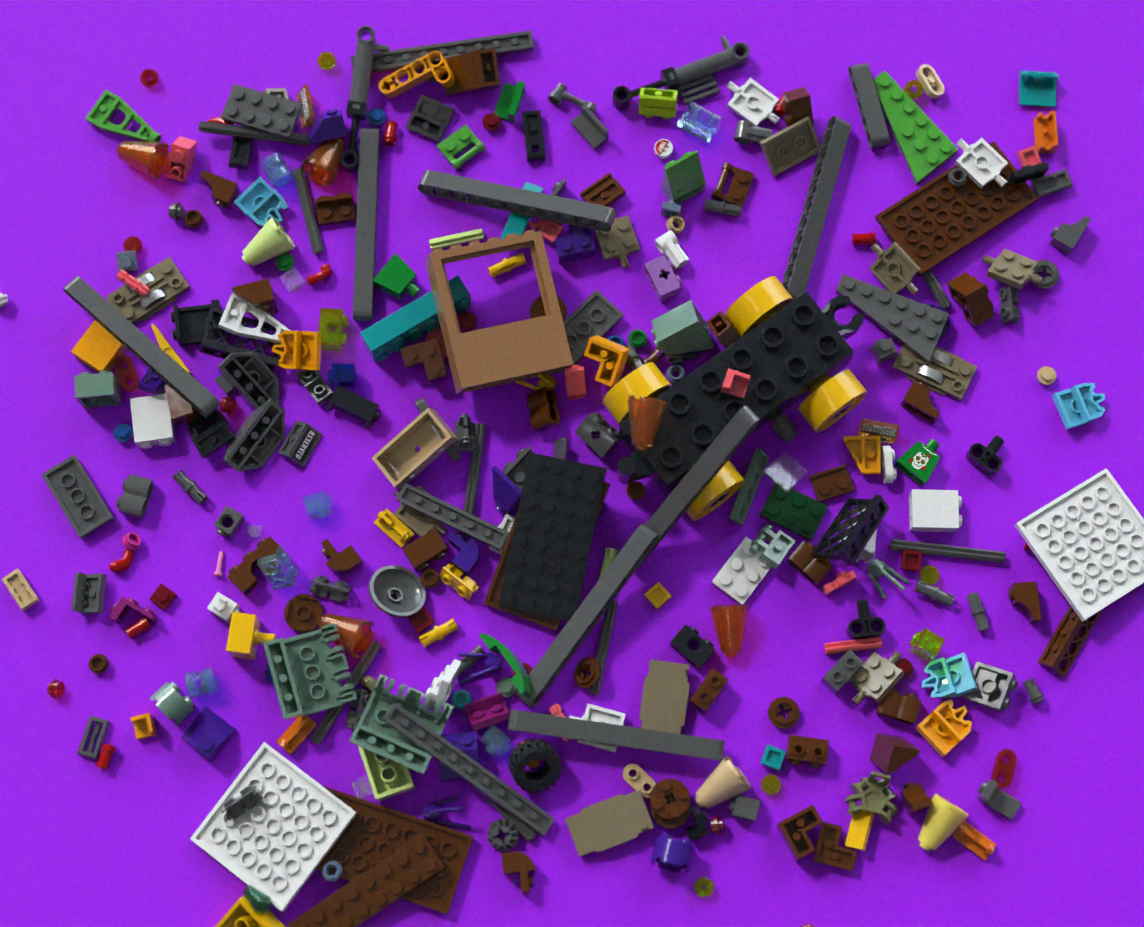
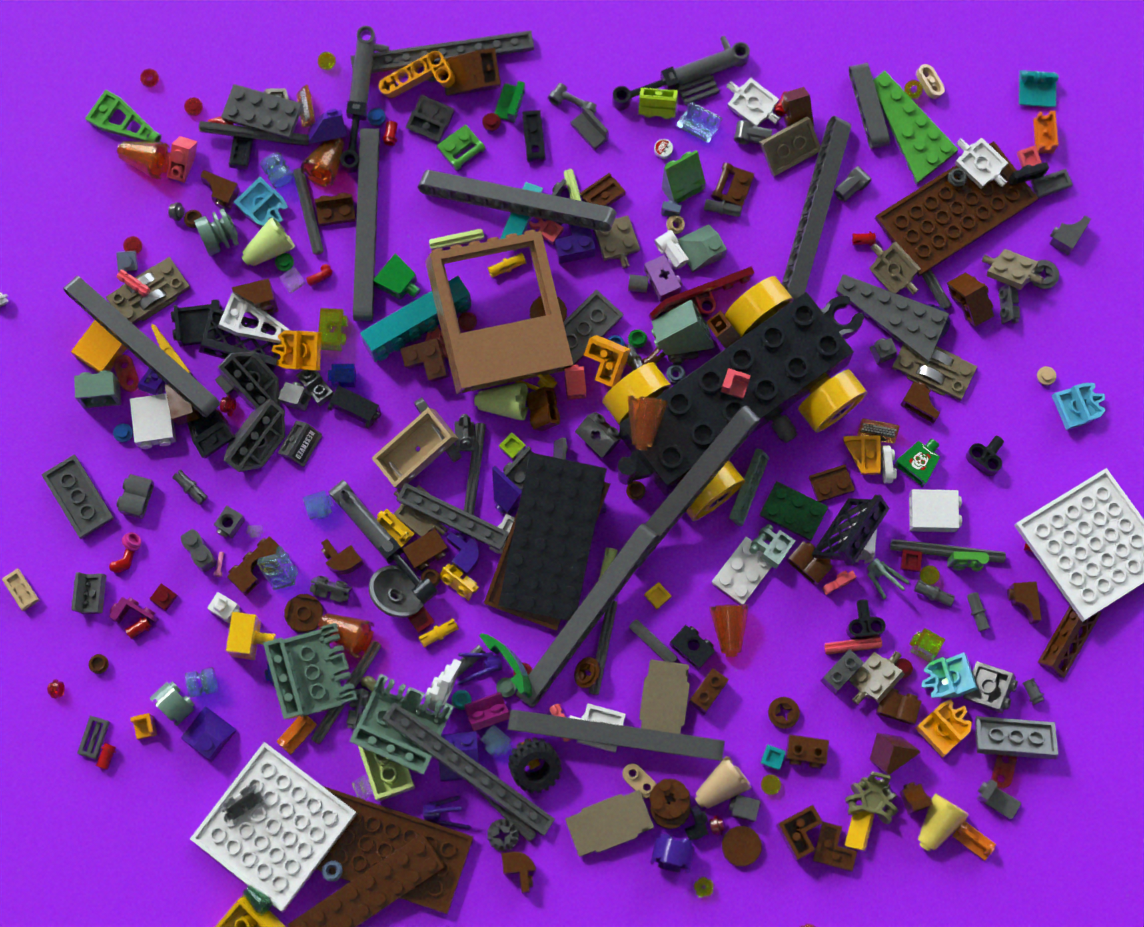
(193, 106): none -> clear red plate
(199, 552): none -> dark grey brick
(216, 232): none -> sand green wheel
(295, 396): none -> brick
(379, 537): none -> dark grey piece
(504, 400): none -> yellowish green cone
(511, 446): none -> lime plate
(572, 185): none -> yellowish green axle
(638, 283): none -> dark grey beam
(652, 641): none -> dark grey axle
(702, 247): none -> sand green slope
(703, 294): none -> dark red piece
(741, 846): none -> reddish brown tile
(785, 472): clear piece -> none
(855, 181): none -> dark grey piece
(964, 560): none -> bright green plate
(1016, 737): none -> plate

